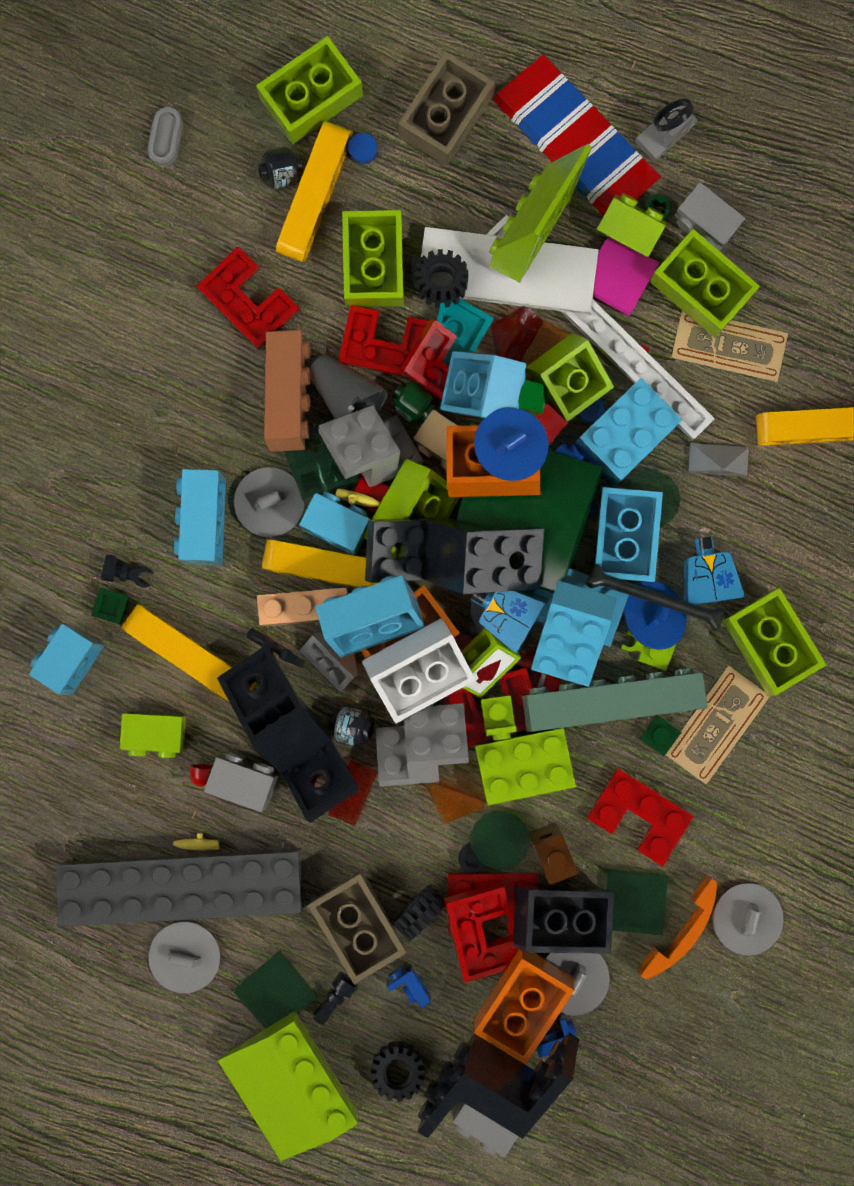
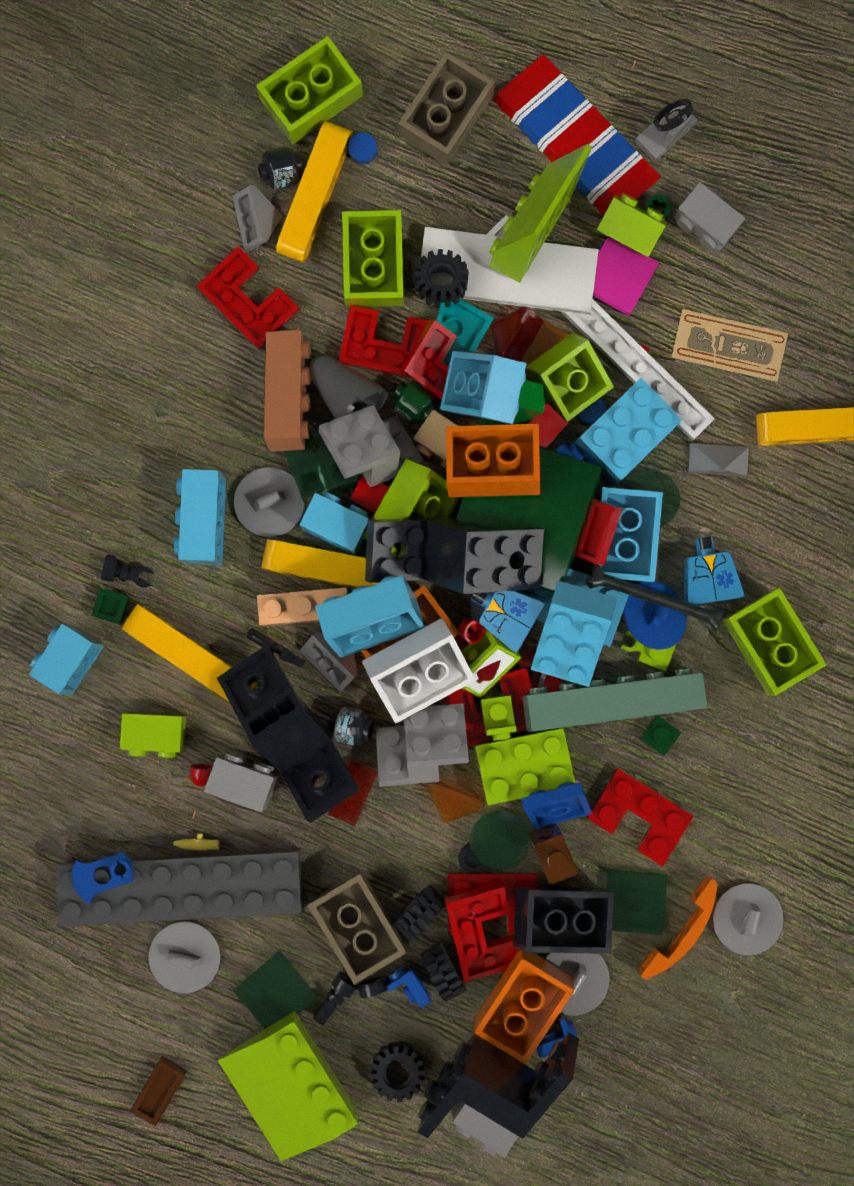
(84, 875): none -> blue piece
(158, 1091): none -> reddish brown tile
(165, 136): light grey tile -> none
(255, 217): none -> light grey slope
(356, 498): light yellow helmet -> none
(372, 987): none -> black tile
(443, 972): none -> black tyre
(473, 624): none -> red hinge
(511, 444): blue shield -> none
(556, 805): none -> blue plate
(598, 532): none -> red tile
(704, 283): lime brick -> none
(716, 730): sticker -> none

